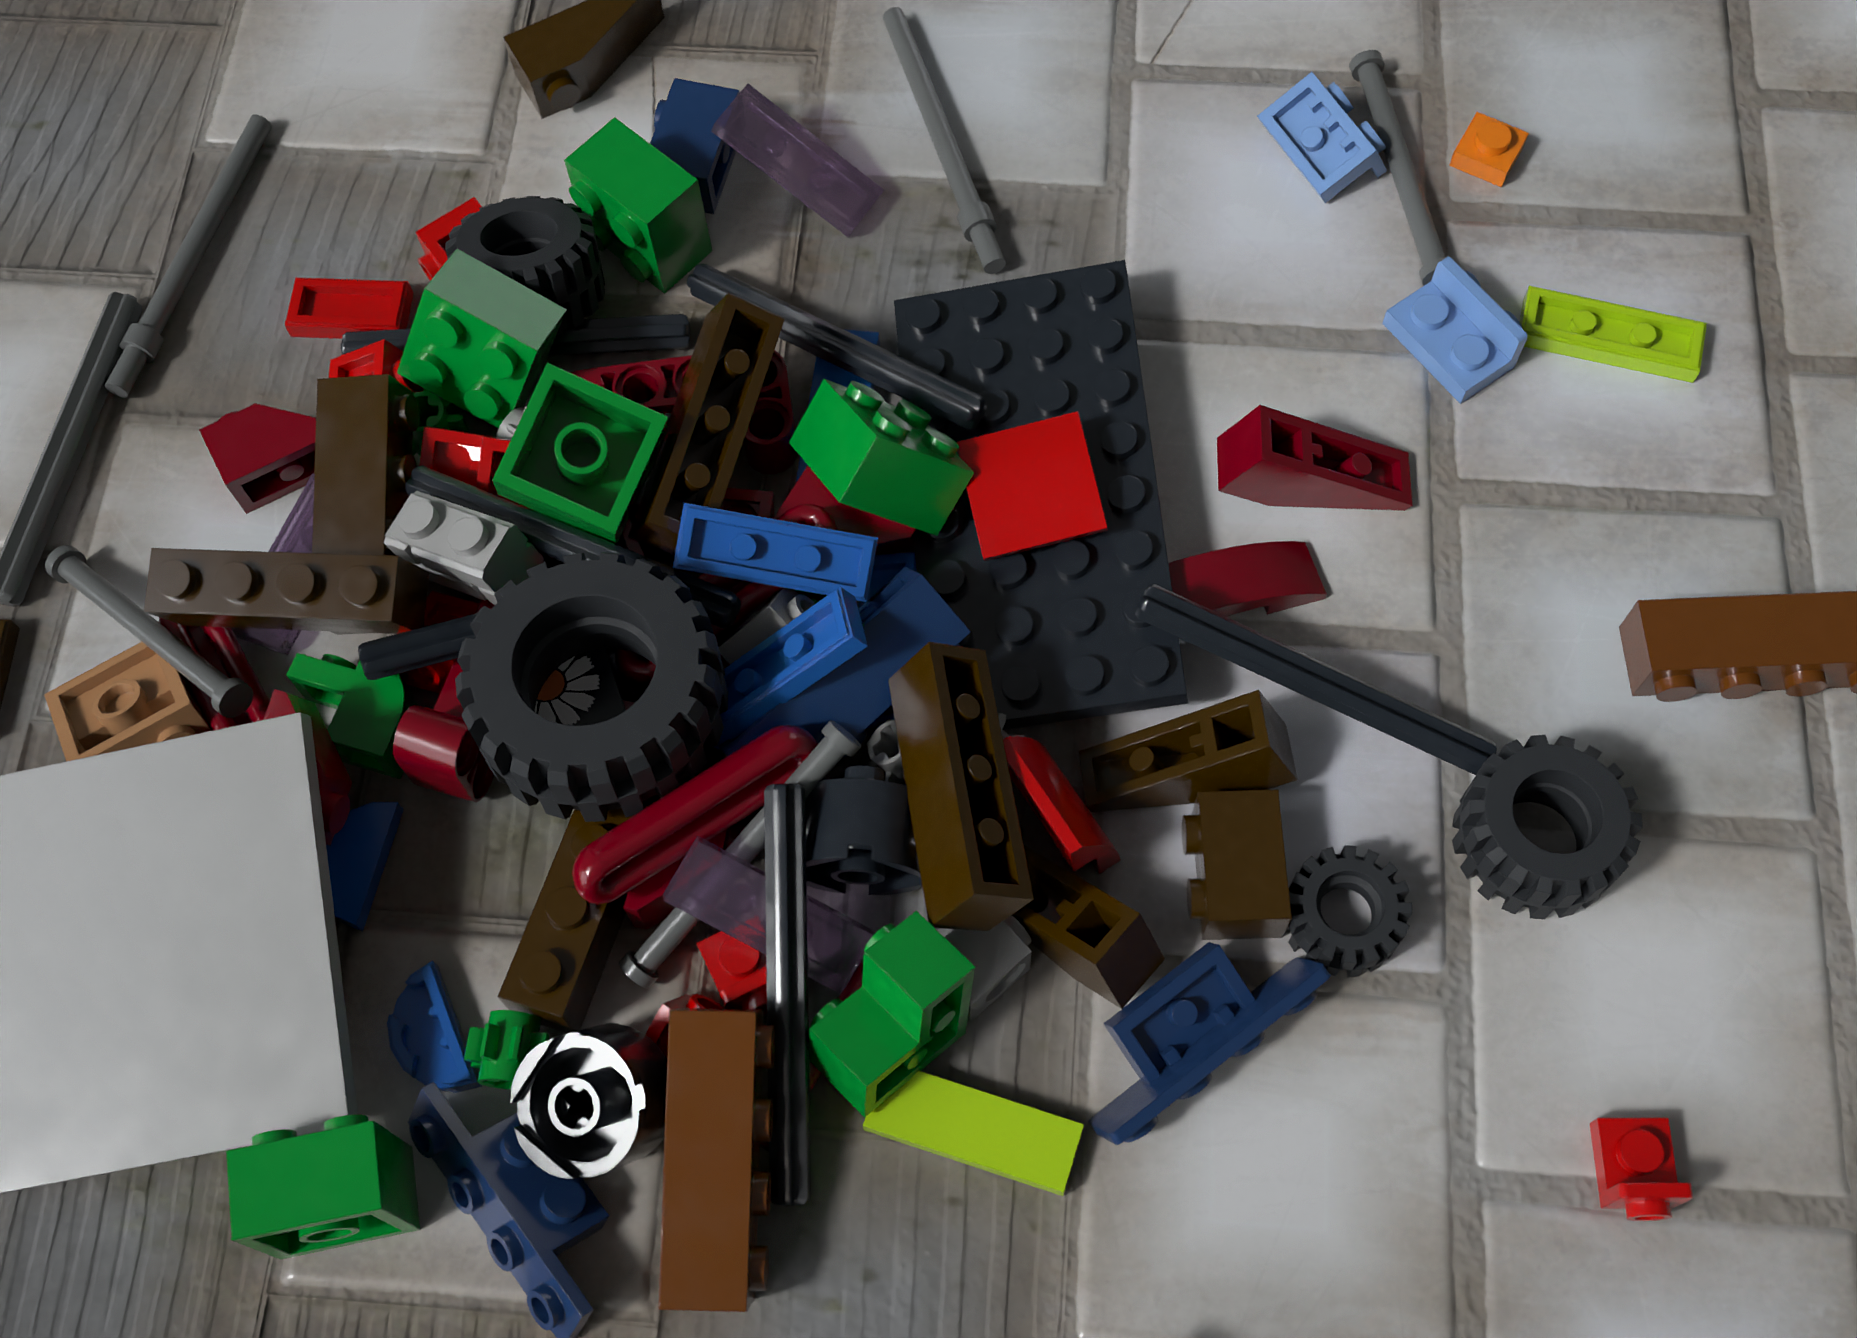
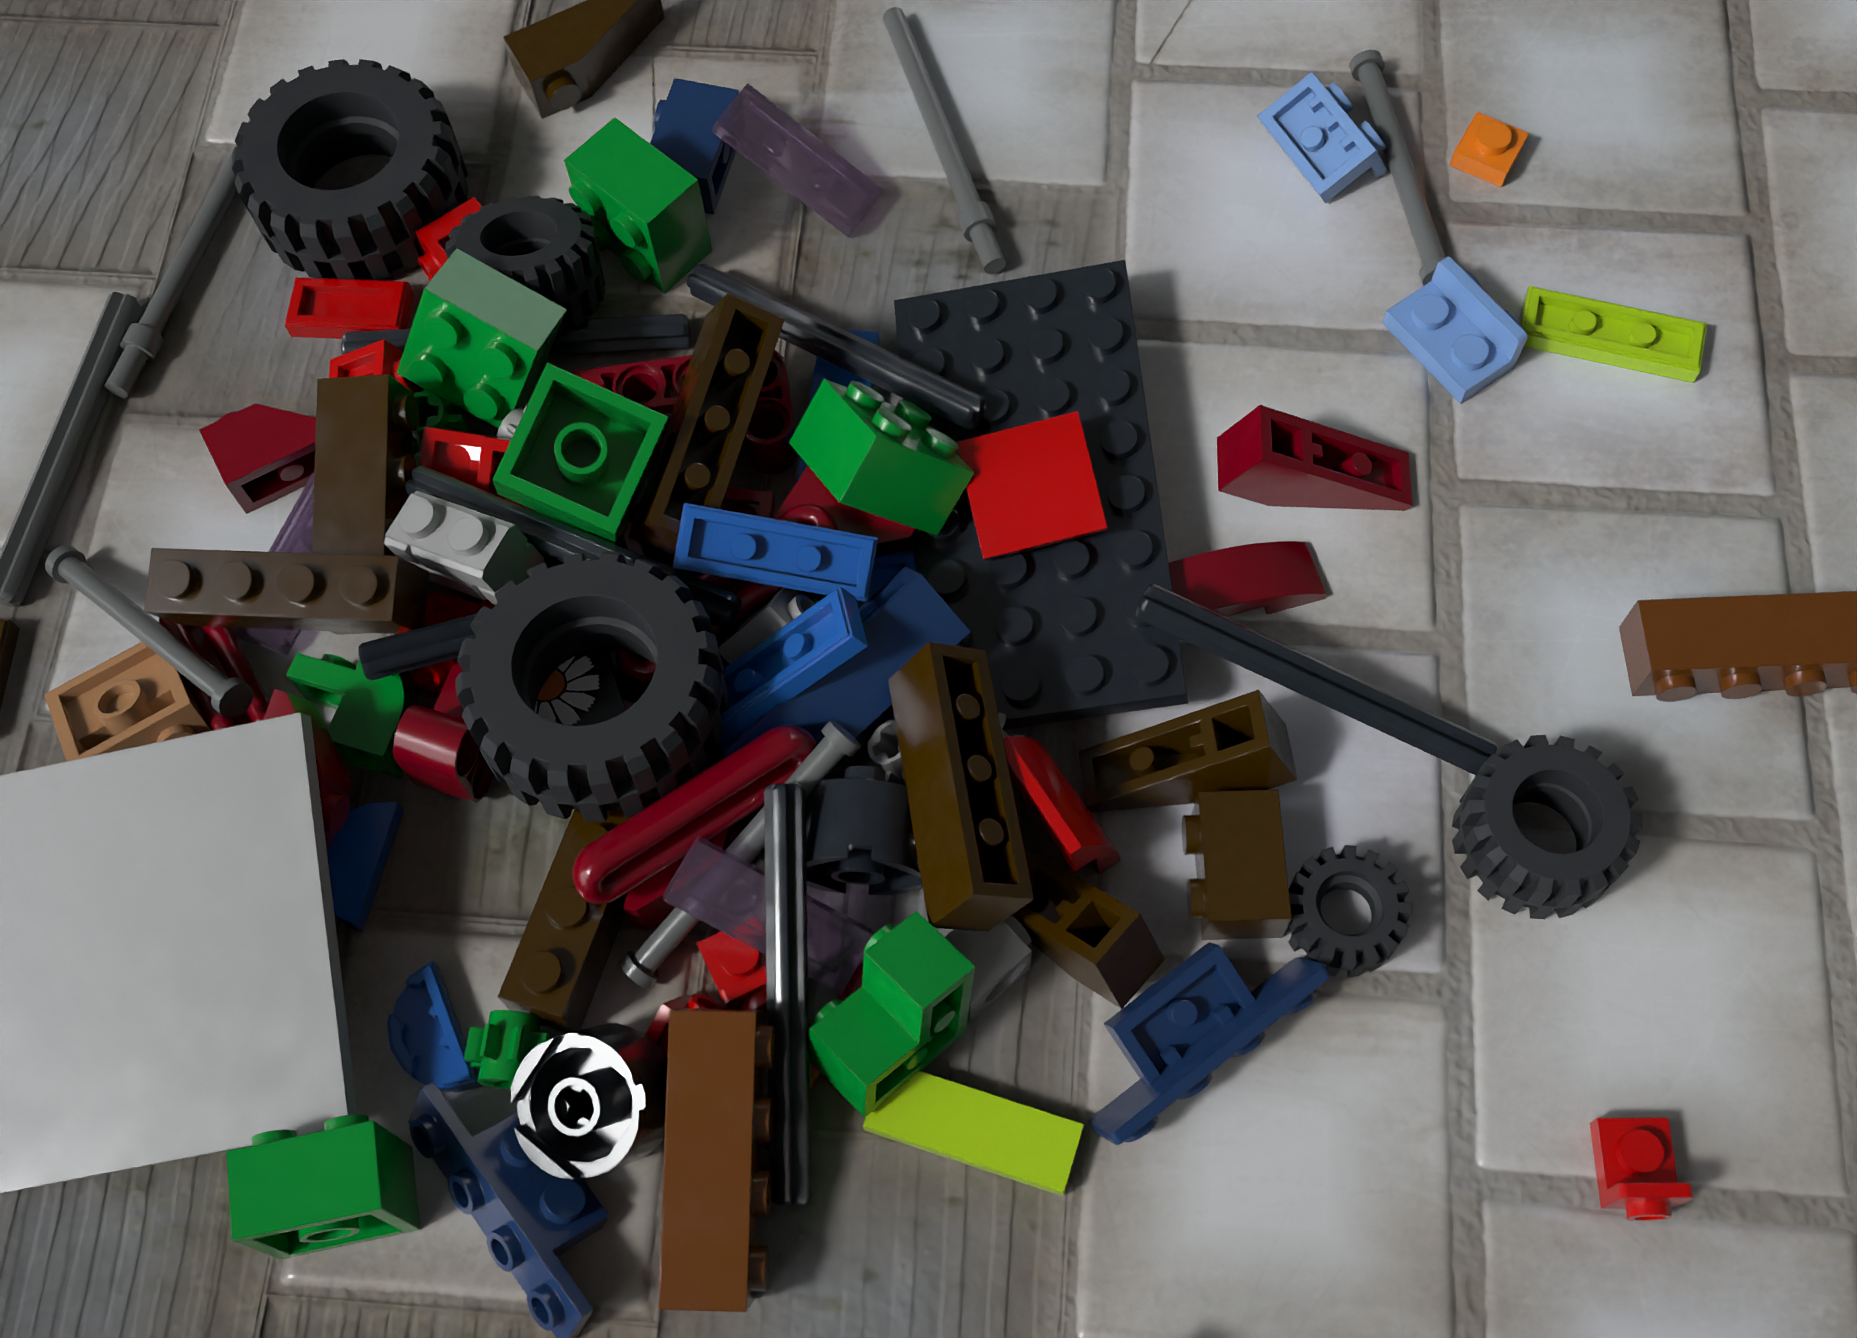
(336, 117): none -> black tyre

